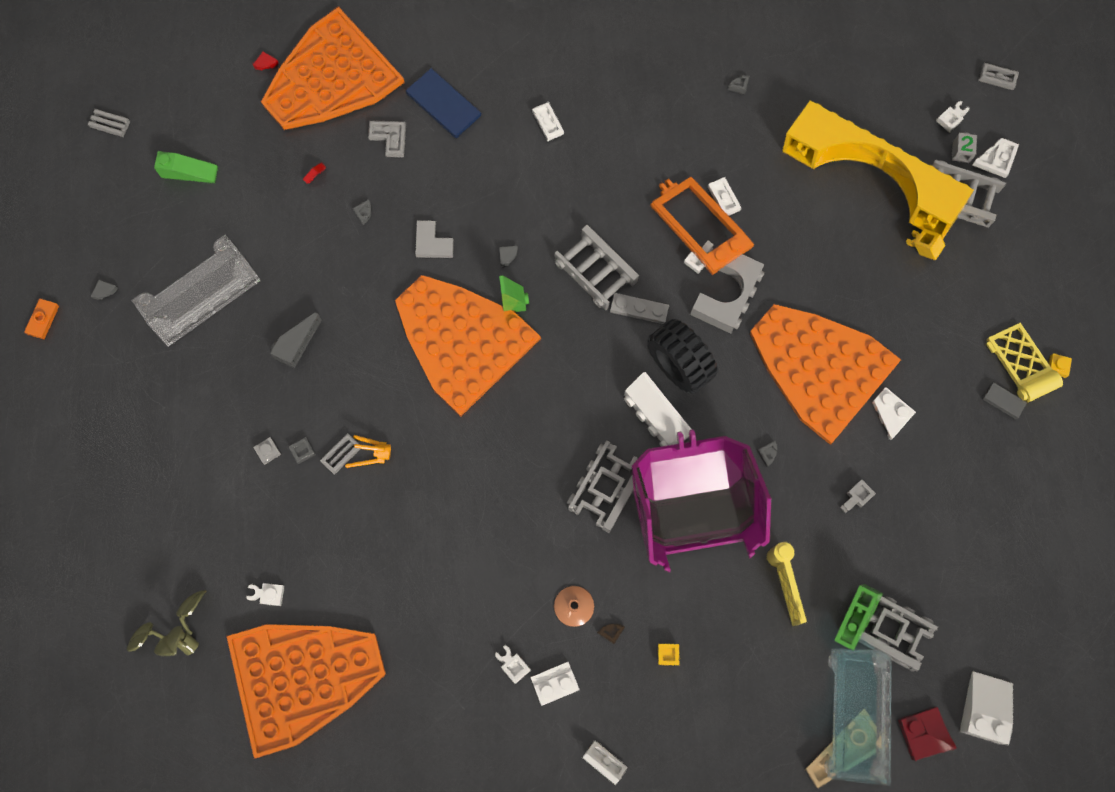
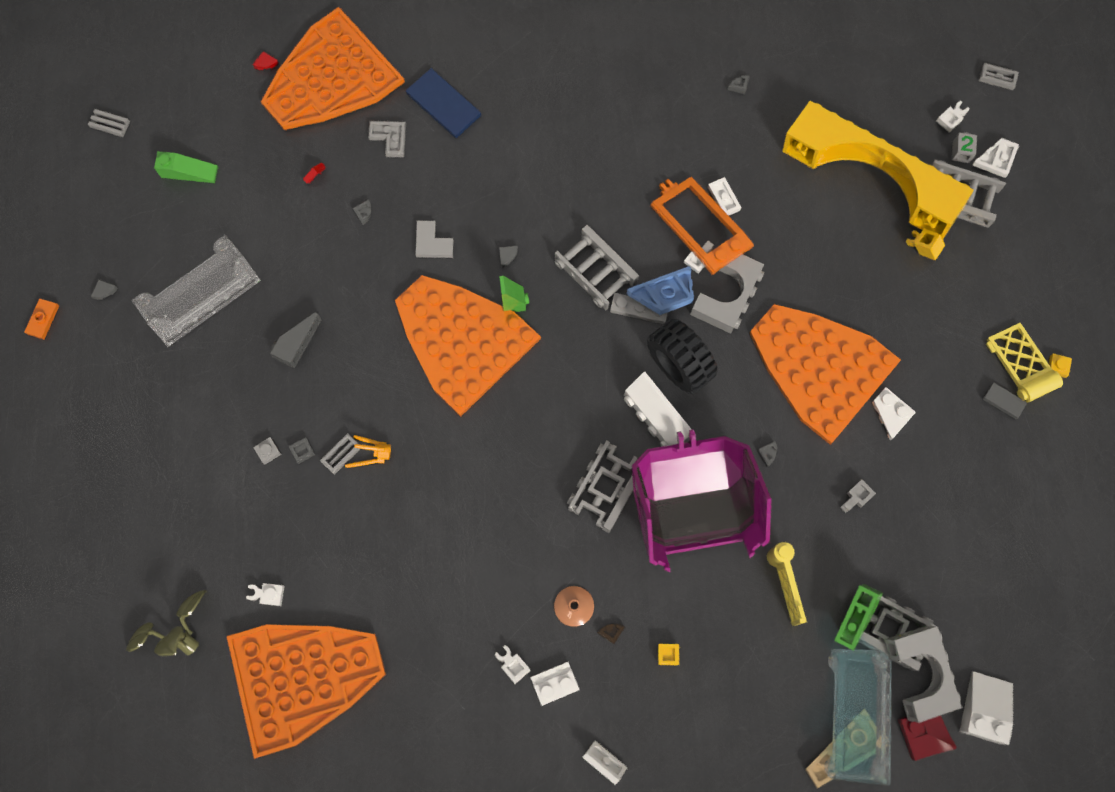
(548, 121): white plate -> none
(665, 292): none -> medium blue wing
(942, 694): none -> light grey arch

